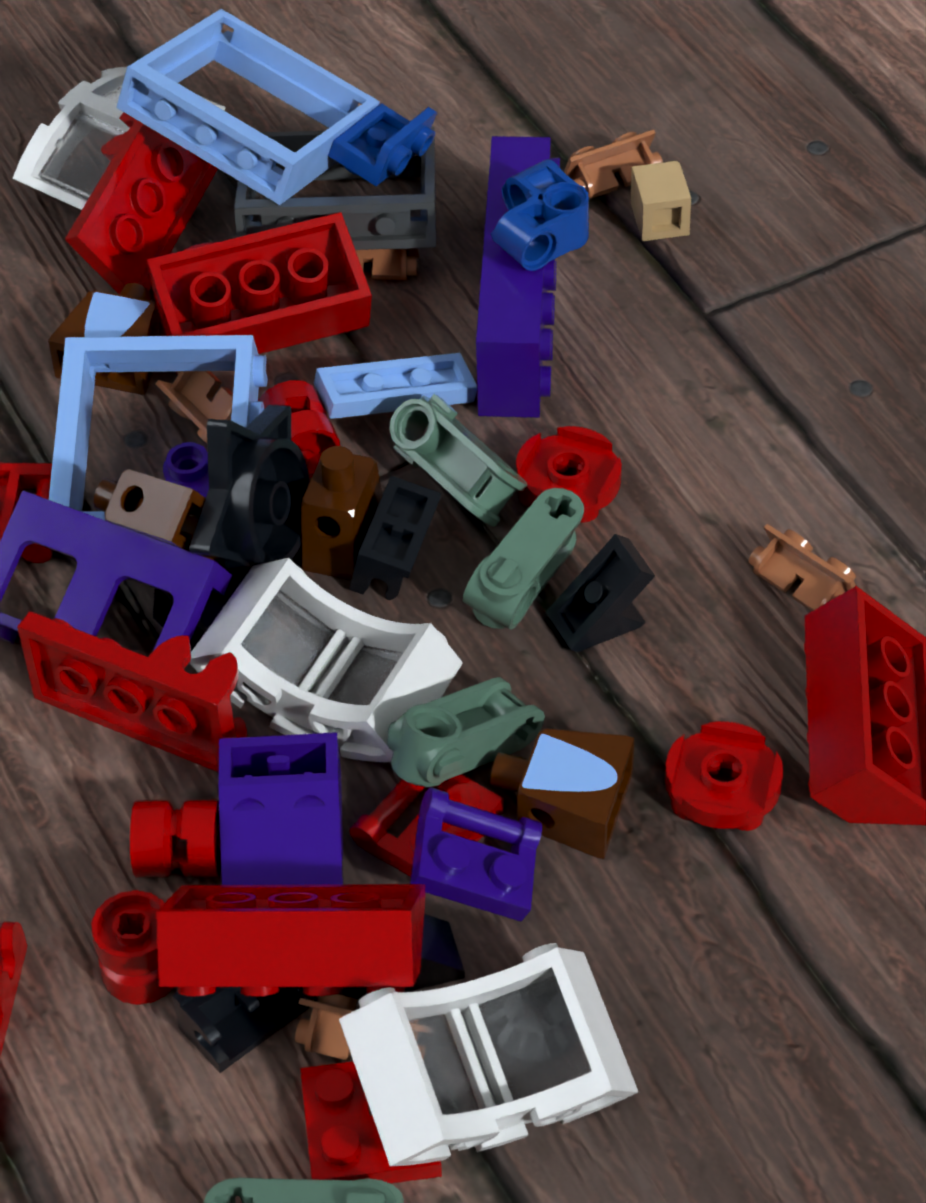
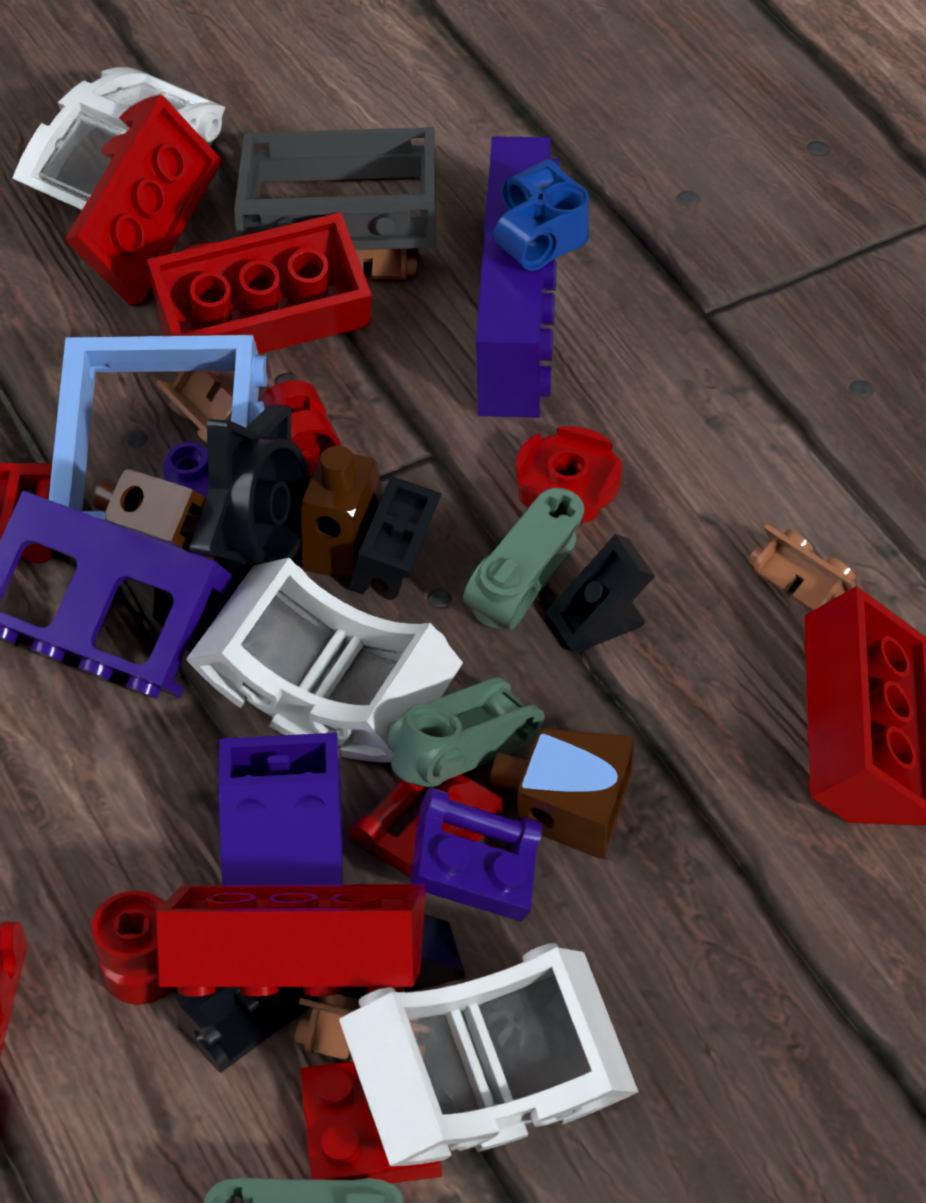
(110, 316): reddish brown torso -> none
(133, 692): red hinge -> none
(155, 837): red wheel -> none
(158, 101): light blue window -> none
(383, 143): blue bracket -> none
(389, 383): light blue plate -> none
(454, 456): sand green piece -> none
(595, 167): nougat hinge -> none
(660, 200): tan panel -> none
(718, 803): red plate -> none

